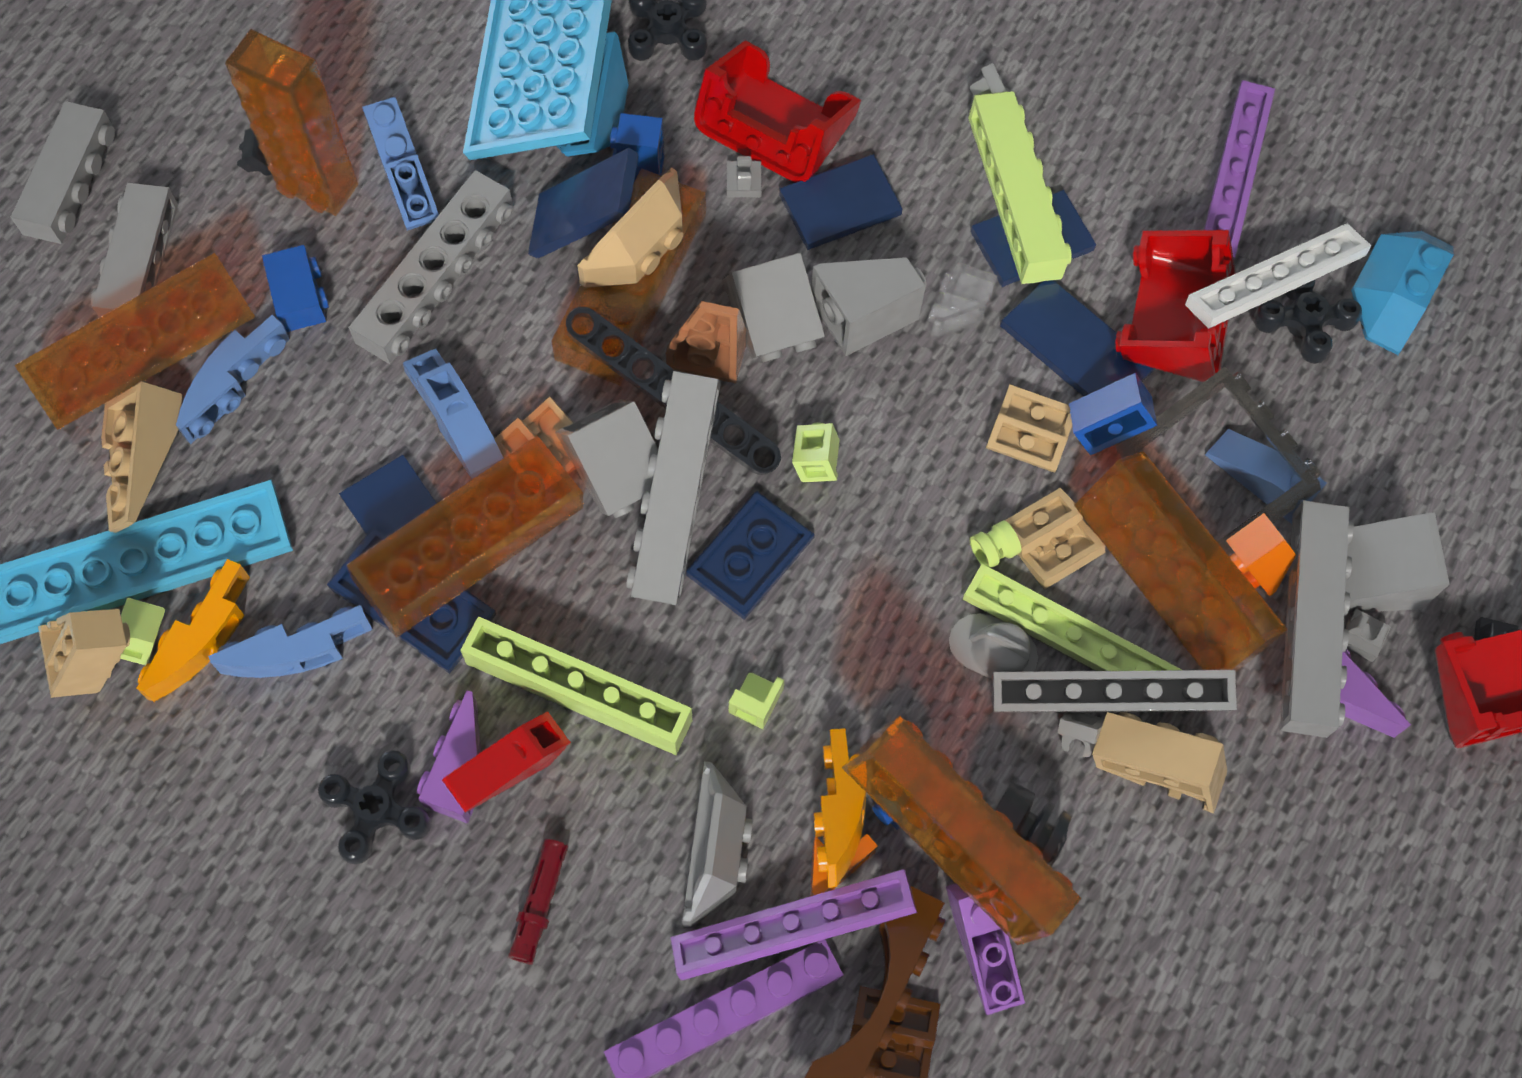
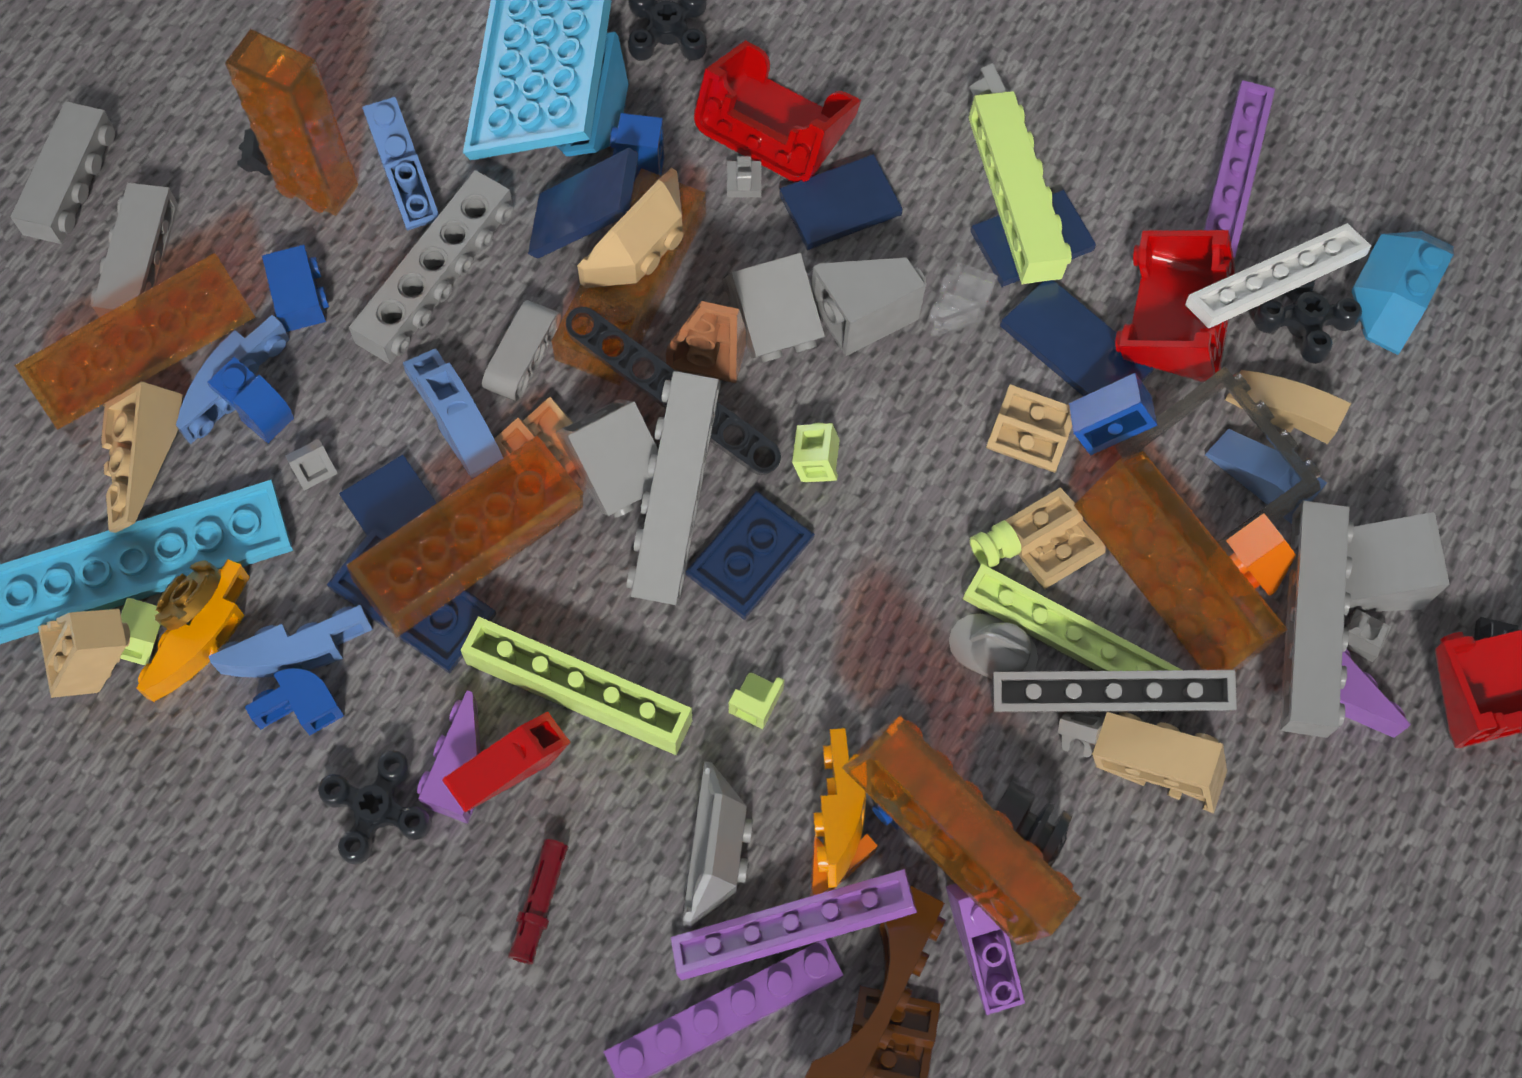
(187, 595): none -> pearl gold plate
(253, 399): none -> blue brick
(298, 692): none -> blue brick
(311, 464): none -> light grey tile
(521, 350): none -> light grey beam
(1296, 405): none -> tan slope

